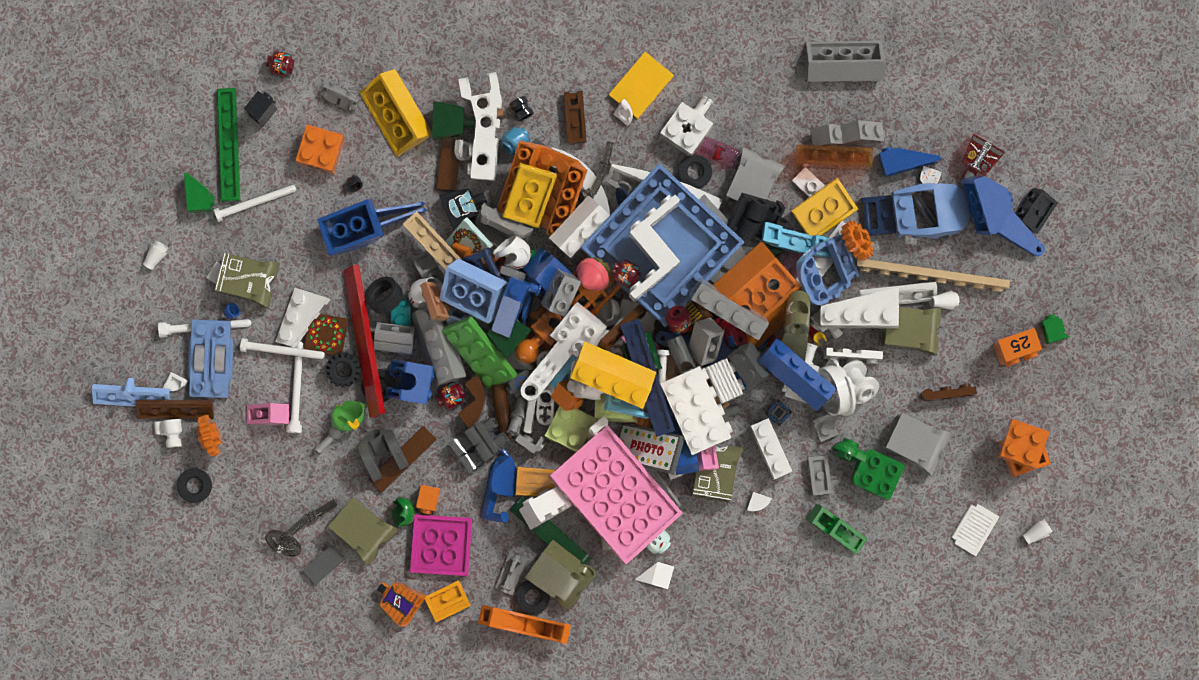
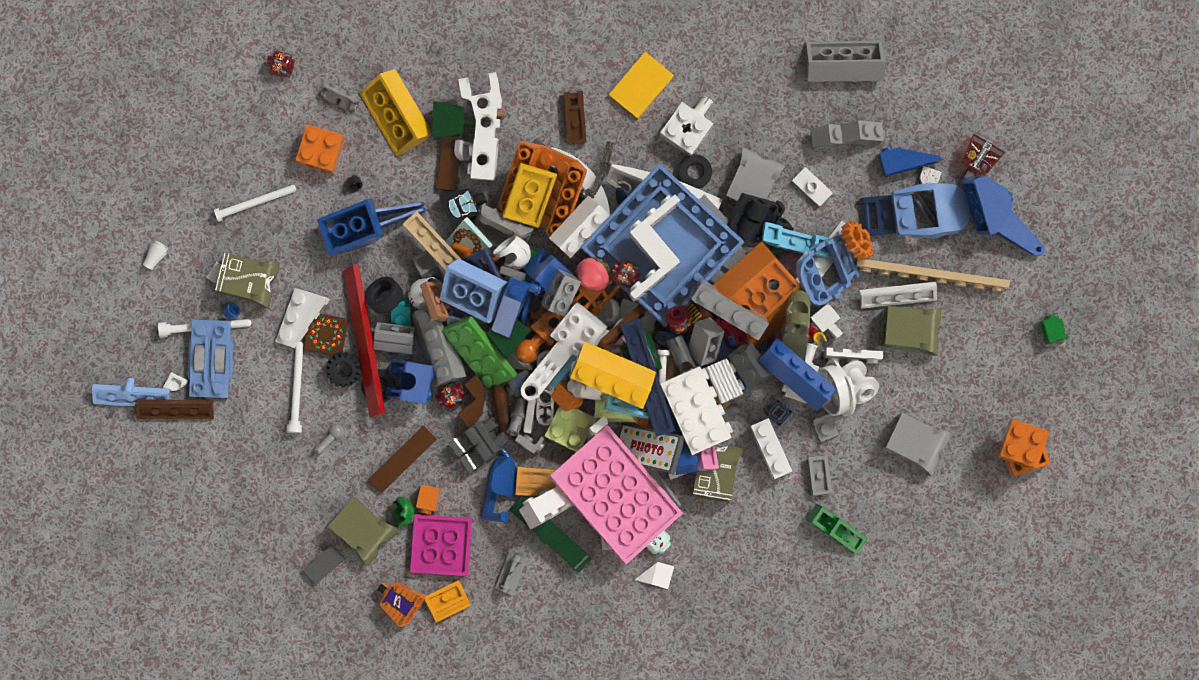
(171, 429): white piece -> none
(197, 196): green slope -> none
(205, 489): black tyre -> none
(209, 435): orange gear -> none
(228, 144): green tile -> none
(245, 345): white bar -> none
(261, 108): black brick -> none
(268, 414): bright pink slope -> none
(286, 538): clear smoke dish -> none
(348, 415): bright green hair -> none
(376, 443): dark grey piece -> none
(511, 139): dark azure head -> none
(521, 108): black wheel -> none
(524, 605): black tyre -> none
(524, 624): orange arch -> none
(561, 575): olive piece -> none
(624, 112): white tile -> none
(719, 152): clear pink tile -> none
(758, 502): white tile -> none
(824, 209): yellow tile -> none
(833, 157): clear orange brick -> none
(866, 311): white wedge -> none
(872, 471): green brick -> none
(946, 300): white cone -> none
(947, 393): reddish brown plate -> none
(974, 528): white window -> none
(1017, 346): orange brick -> none
(1036, 209): black bracket -> none
(1038, 531): white cone -> none

